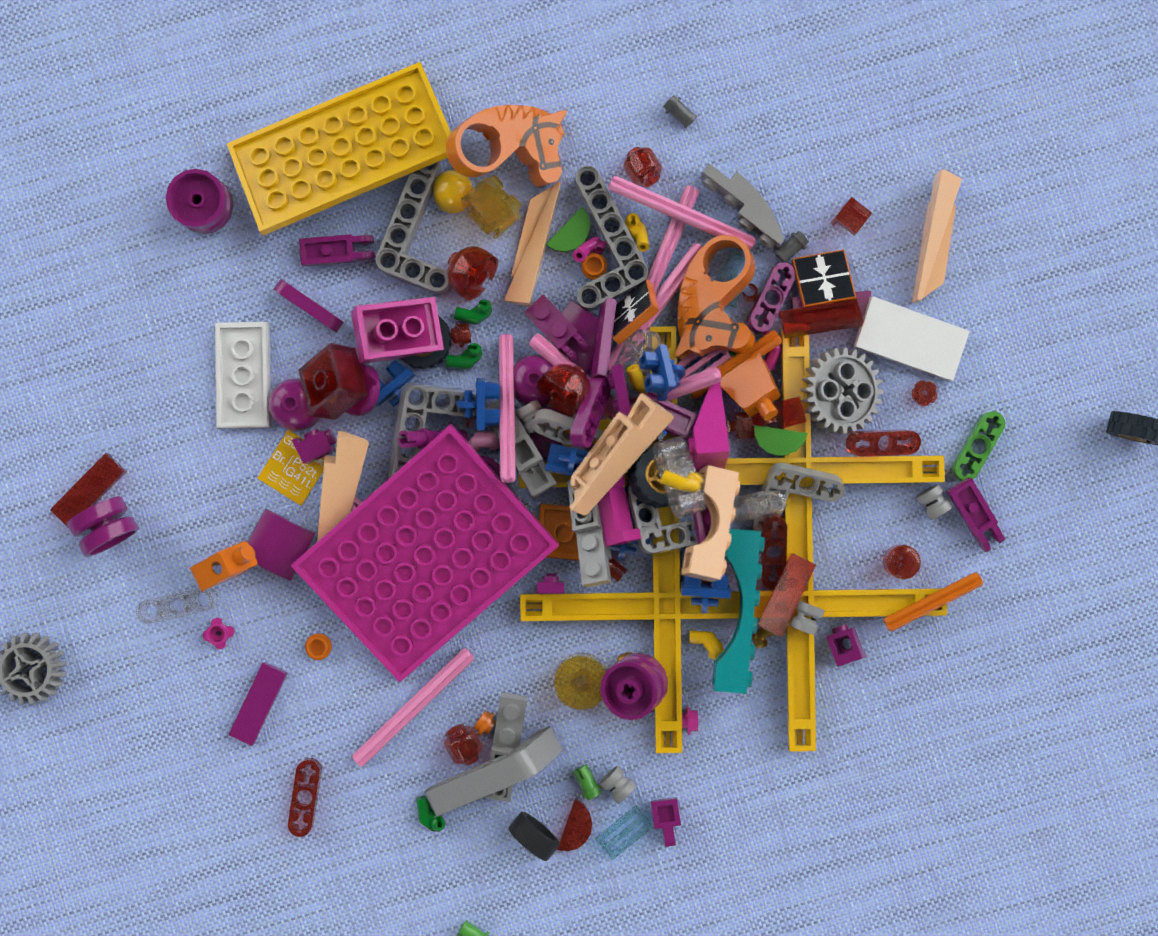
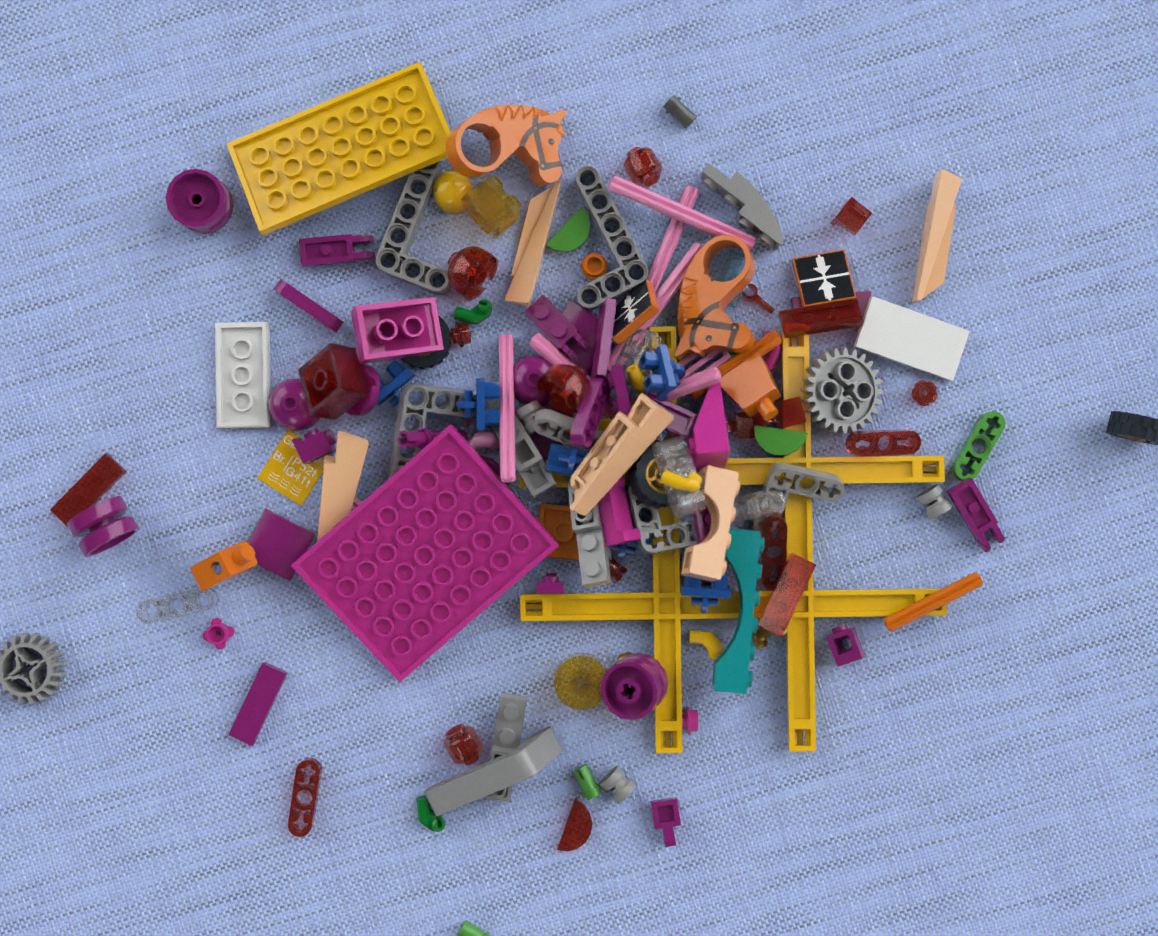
(318, 646): orange plate -> none
(413, 707): bright pink axle -> none
(467, 358): green arm -> none
(485, 723): orange plate -> none
(534, 836): black tyre -> none
(585, 249): dark pink arm -> none
(632, 839): clear light blue tile -> none
(637, 231): yellow arm -> none
(769, 317): magenta beam -> none
(792, 246): dark grey pin -> none
(806, 624): light grey wheel -> none
(910, 561): clear red head -> none

